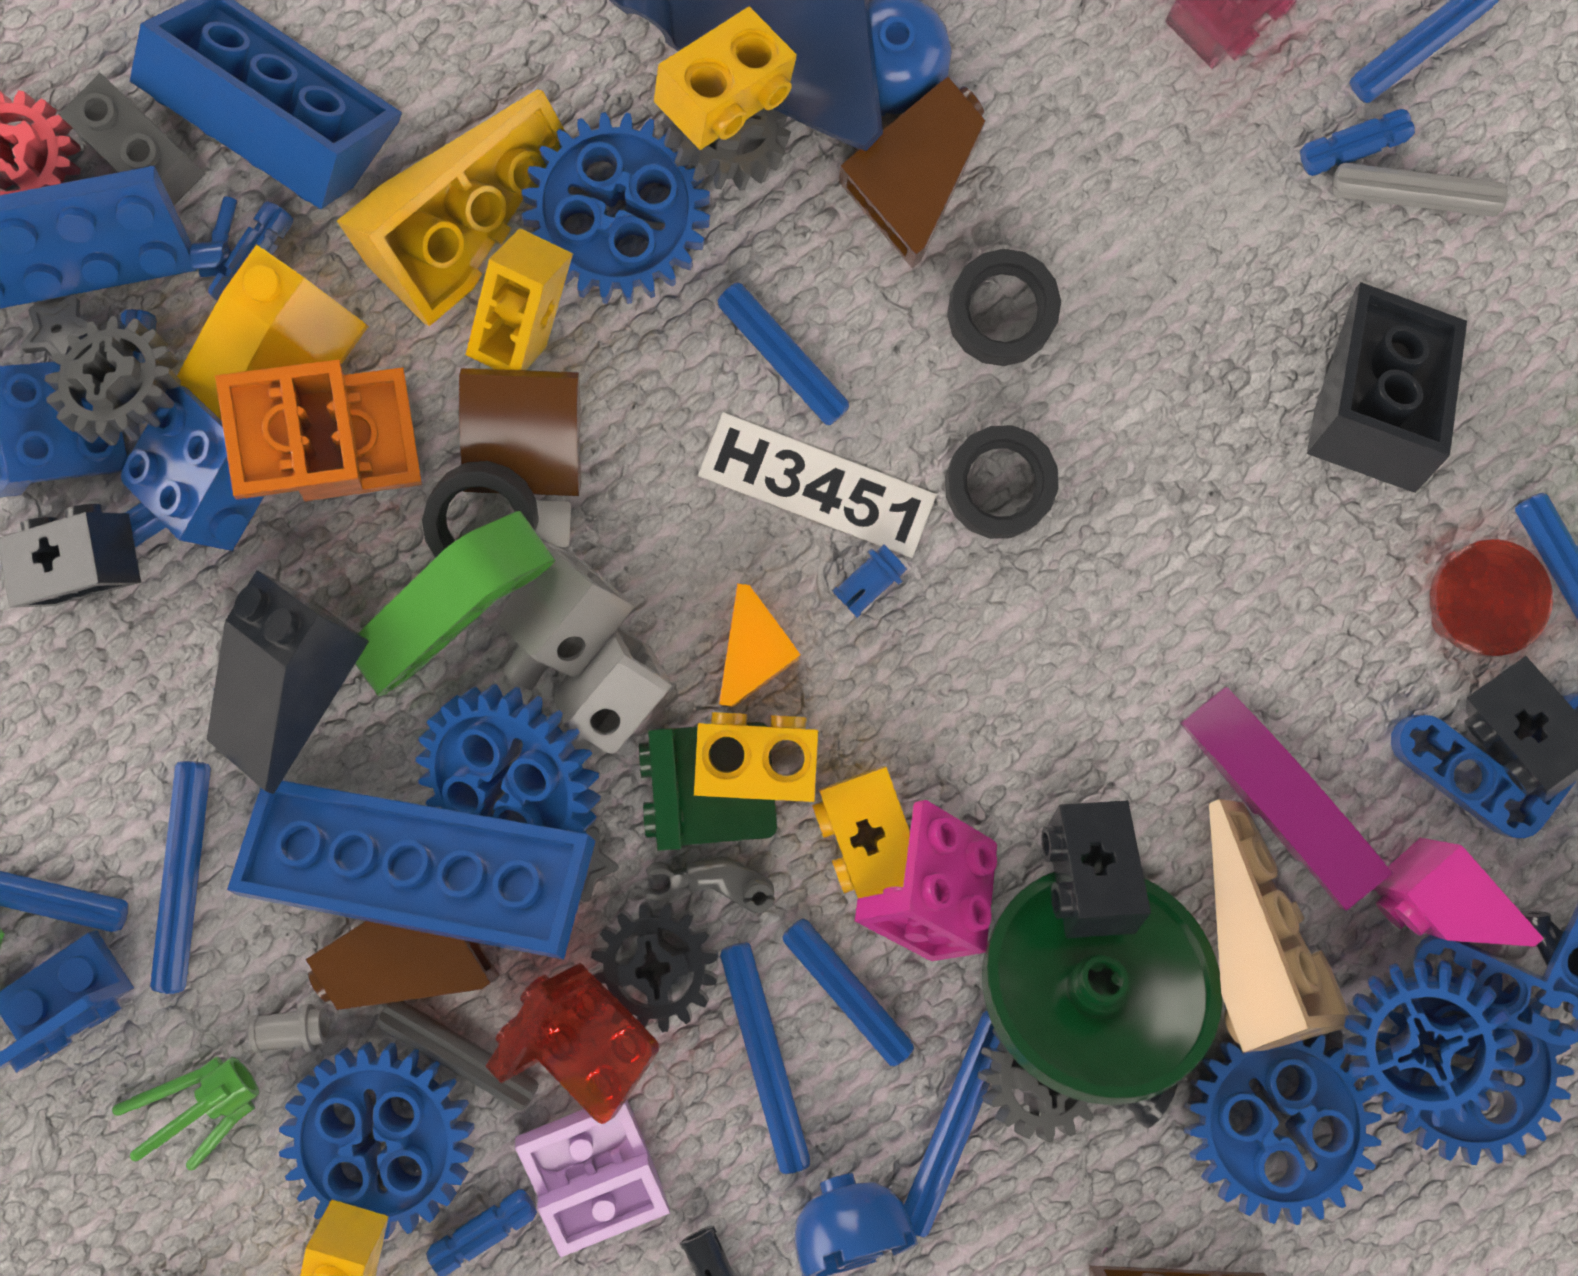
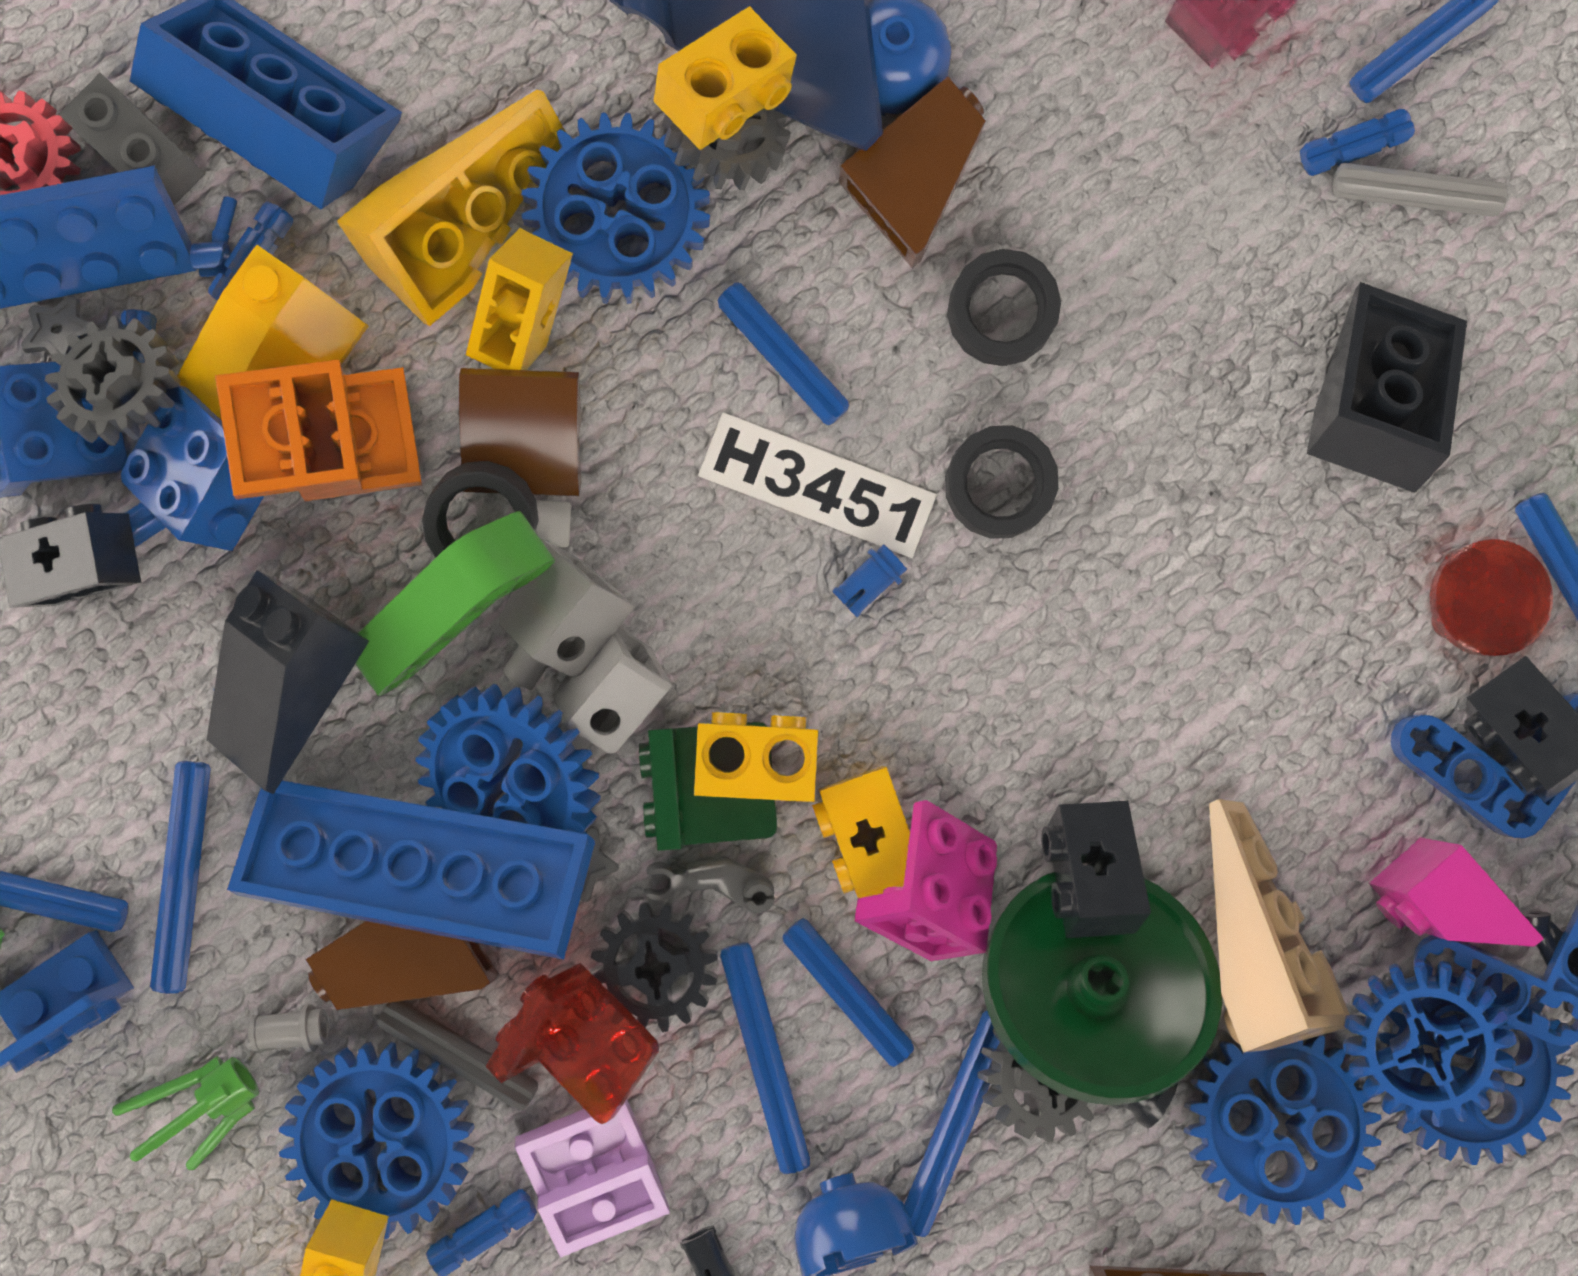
(755, 649): light orange slope -> none
(1286, 798): magenta slope -> none

